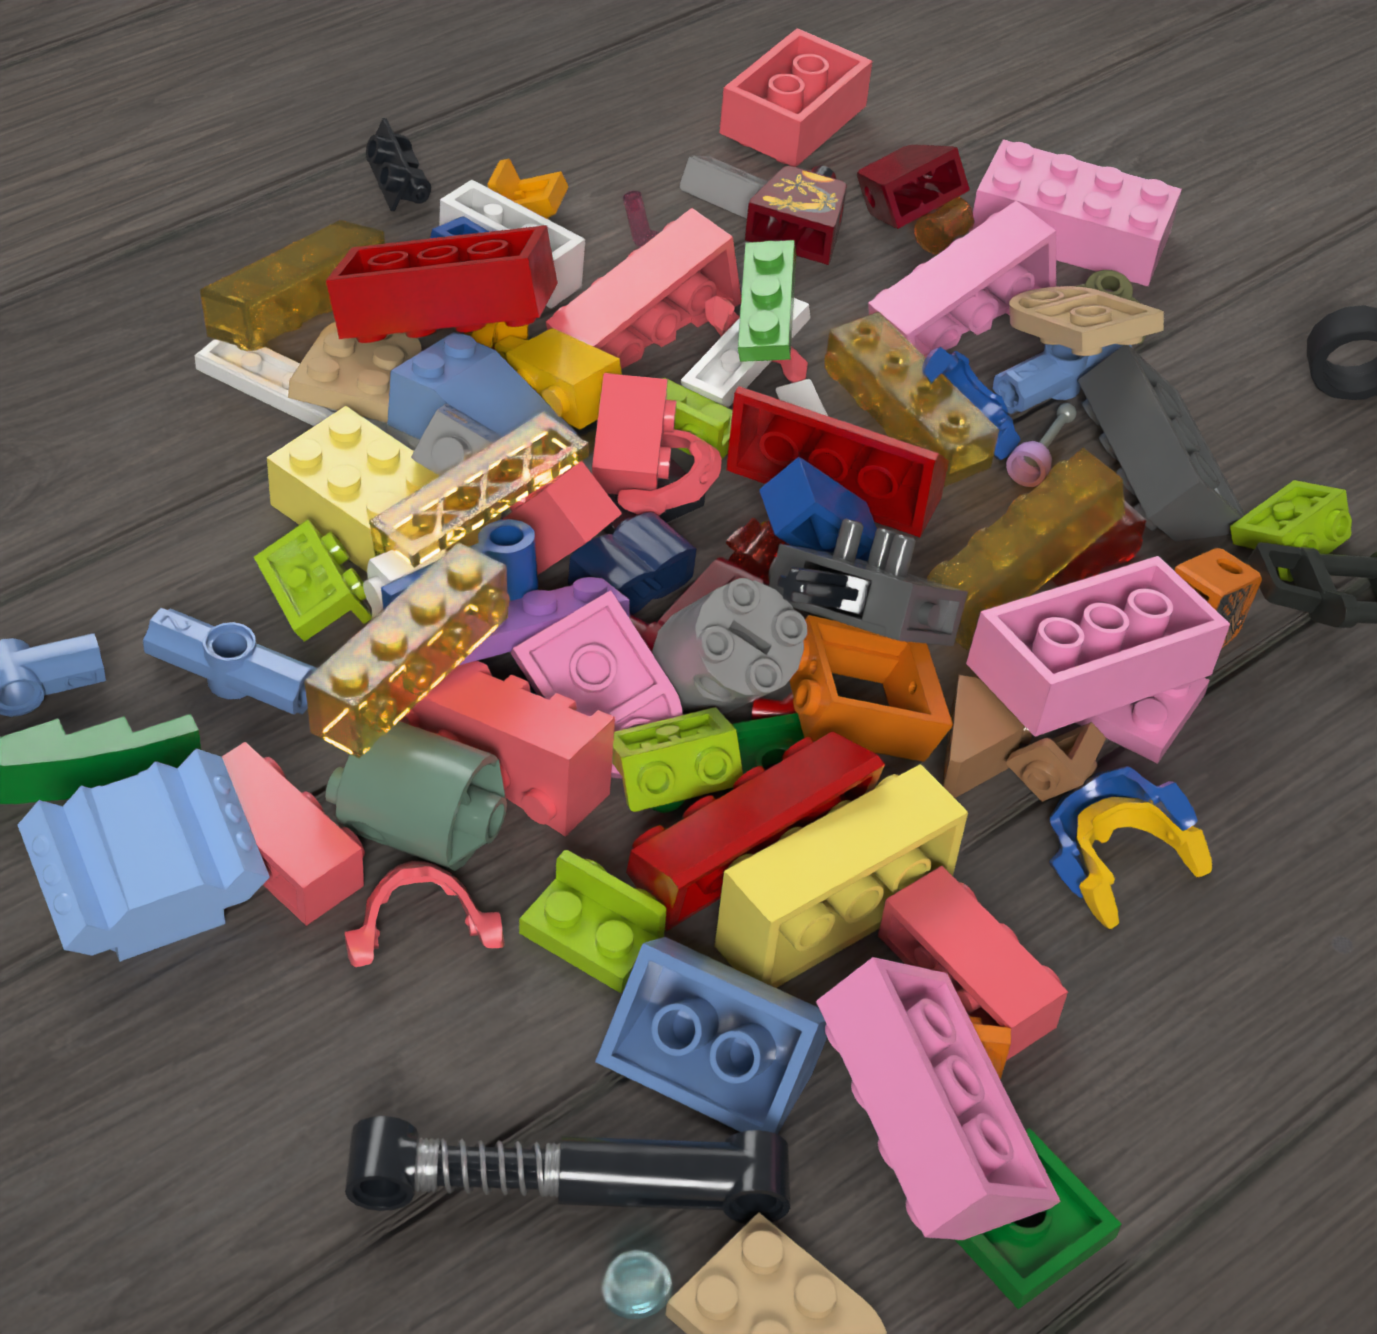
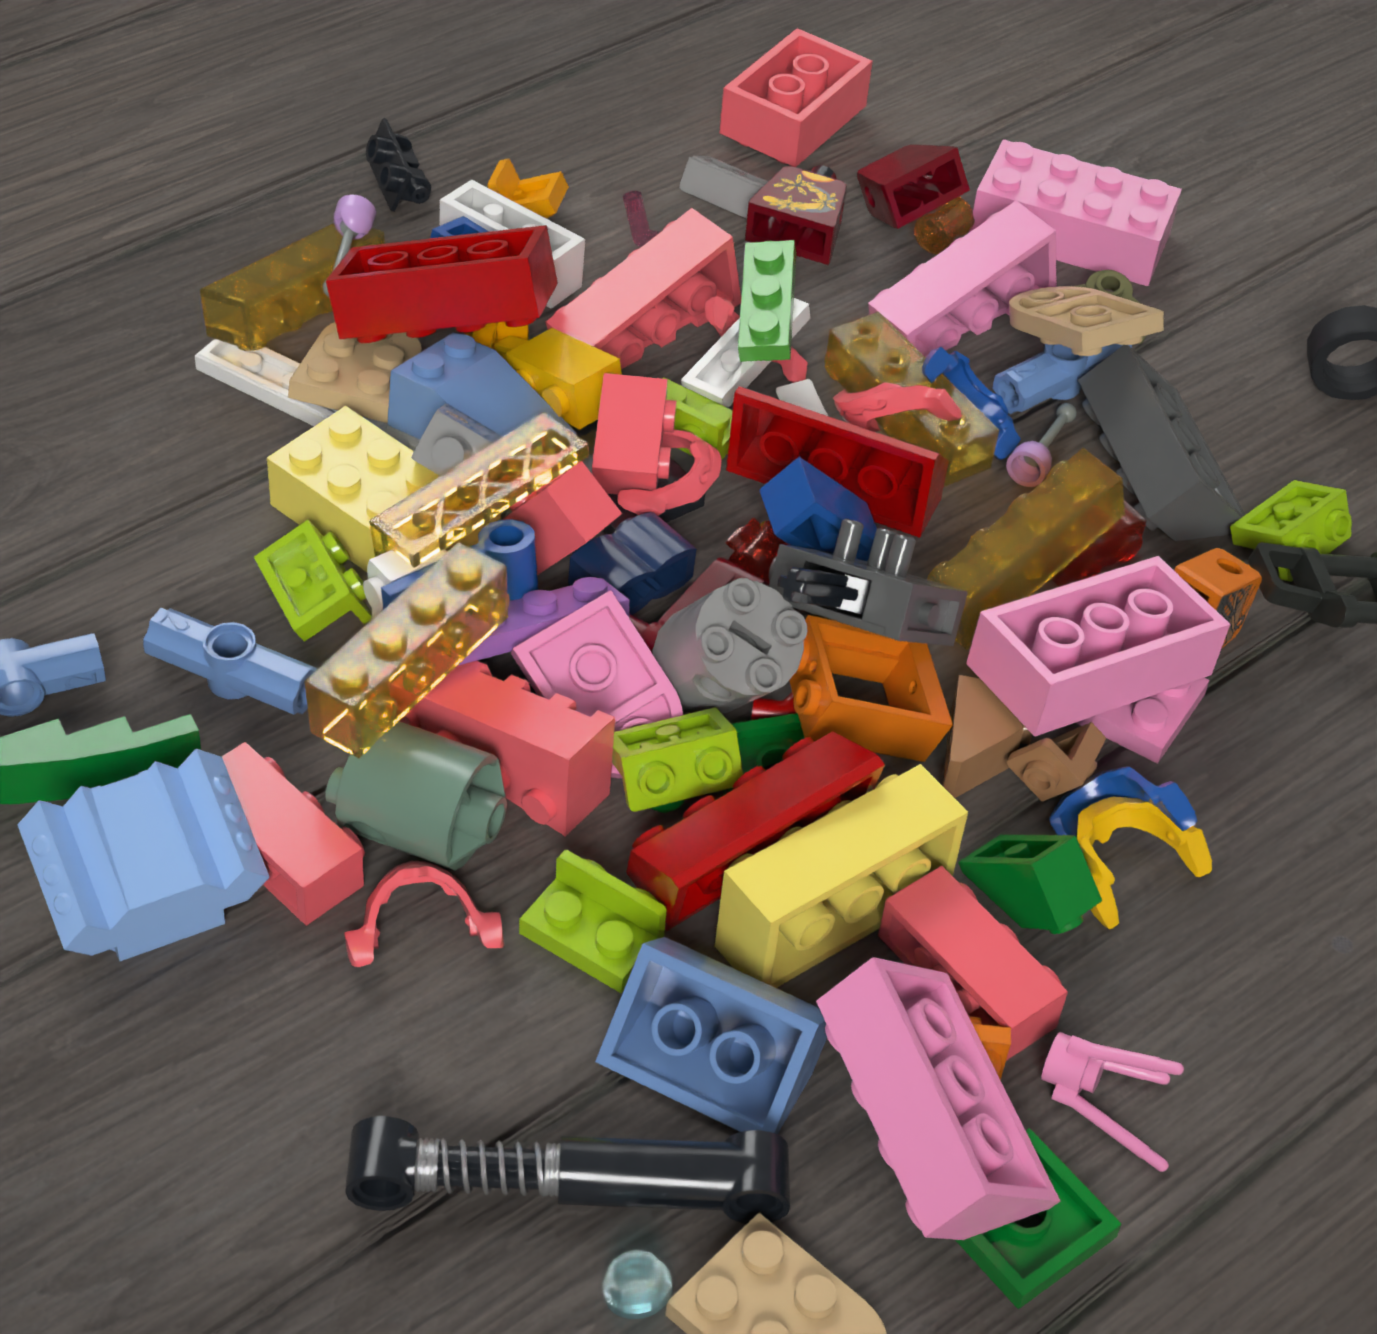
(353, 220): none -> lavender hinge
(891, 398): none -> coral helmet
(1035, 879): none -> green slope
(1079, 1064): none -> bright pink plant

